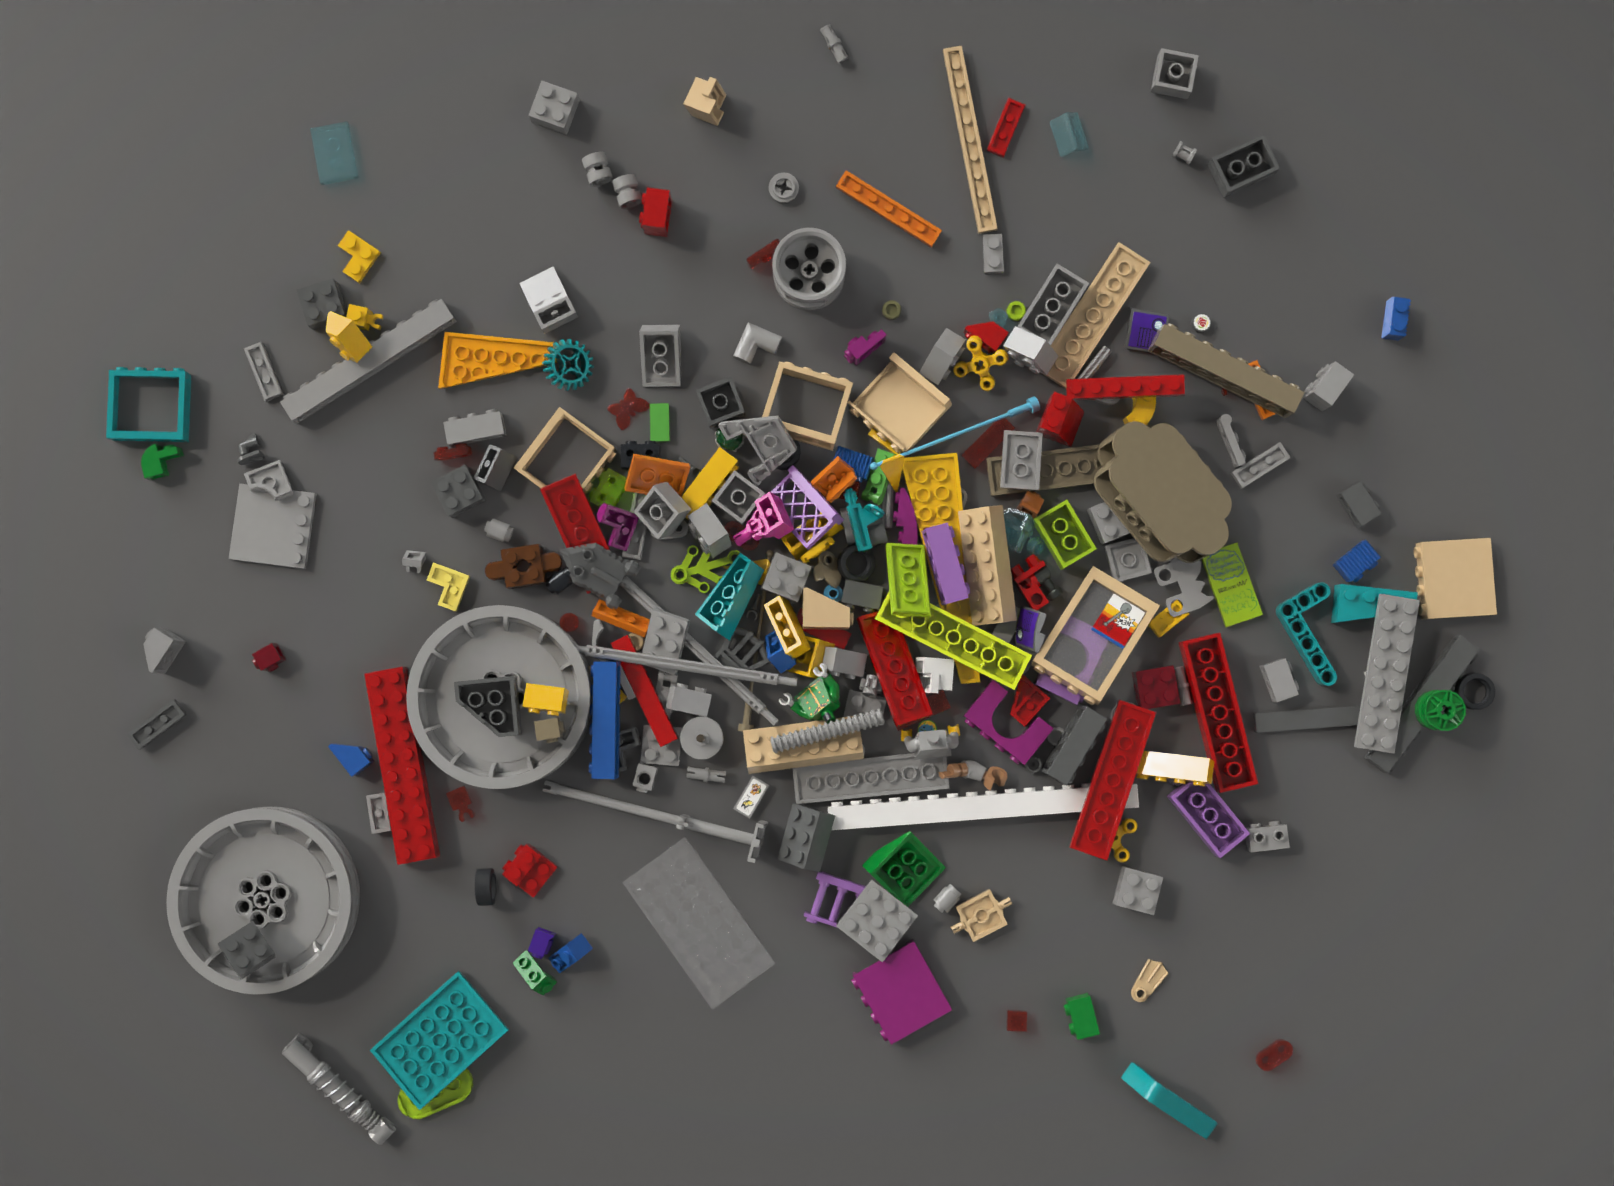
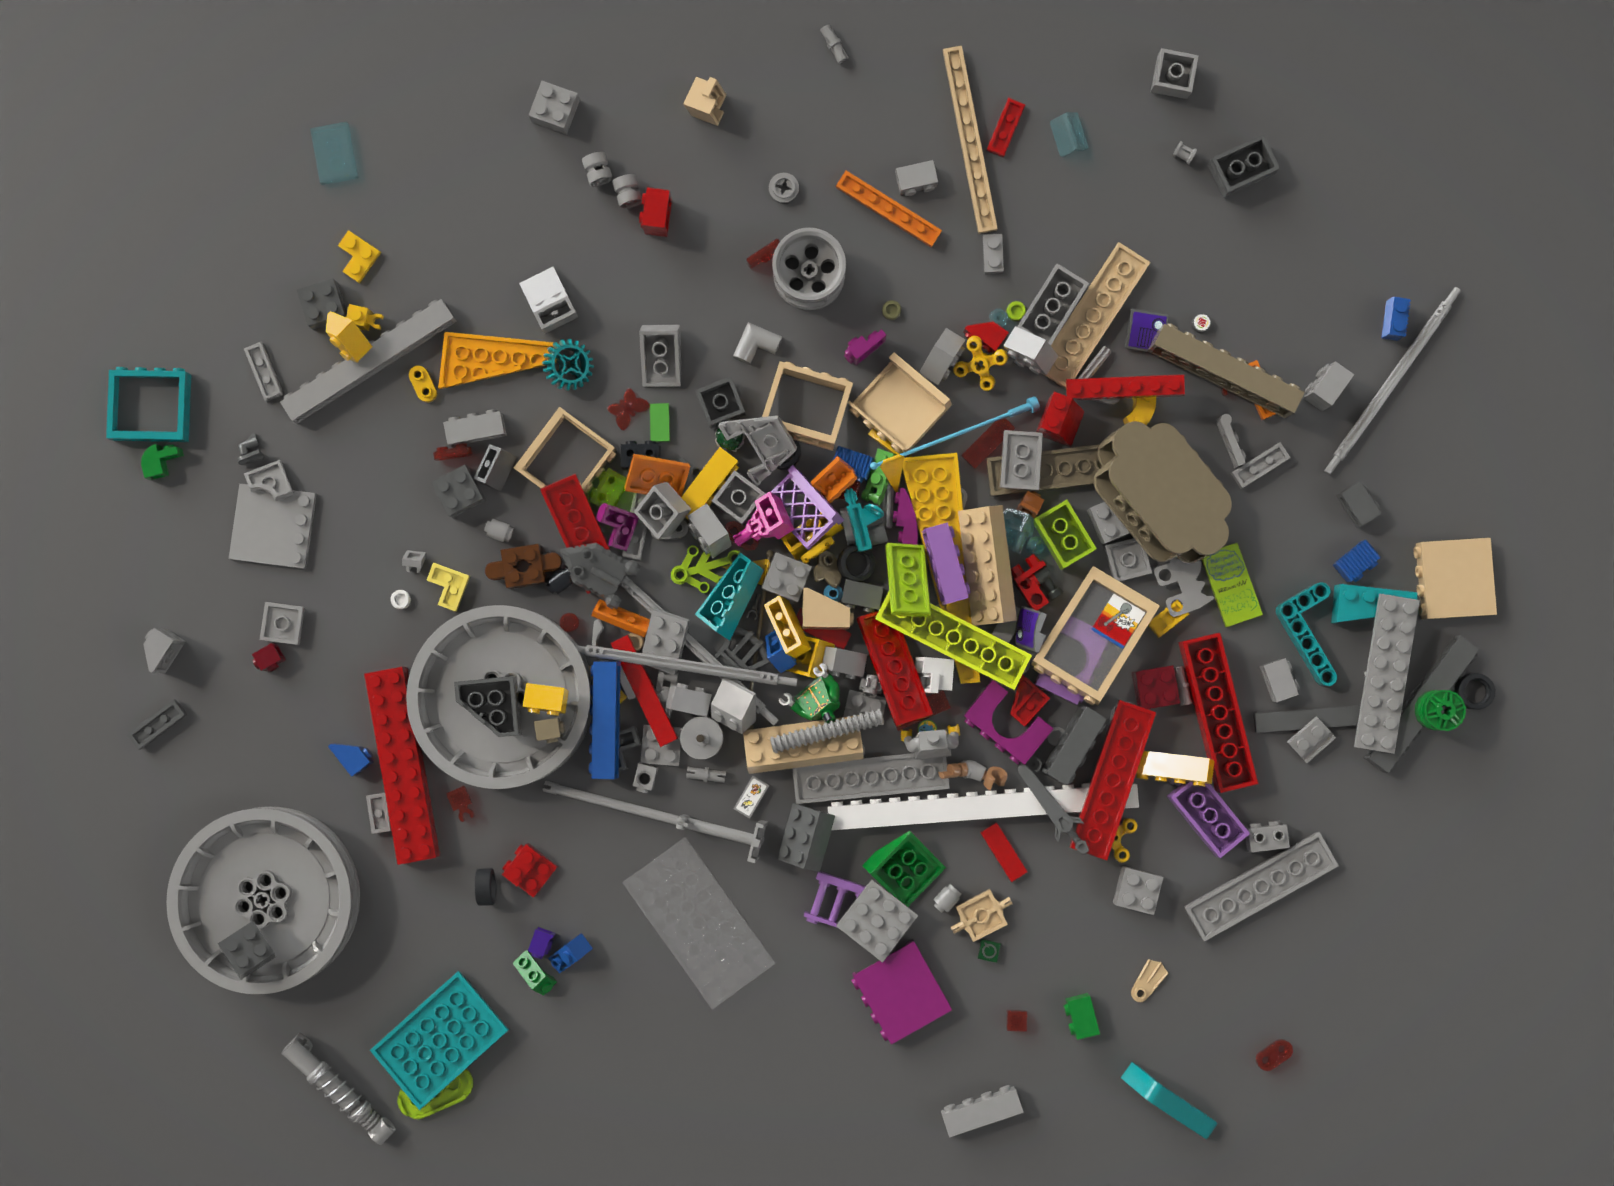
(282, 623): none -> light grey plate
(400, 599): none -> white tile
(422, 383): none -> yellow plate
(734, 706): none -> slope
(916, 178): none -> light grey brick
(981, 1111): none -> light grey brick
(989, 950): none -> dark green tile
(1003, 852): none -> red tile
(1057, 814): none -> dark grey sword
(1261, 886): none -> light grey plate
(1311, 739): none -> light grey plate
(1392, 381): none -> light grey axle

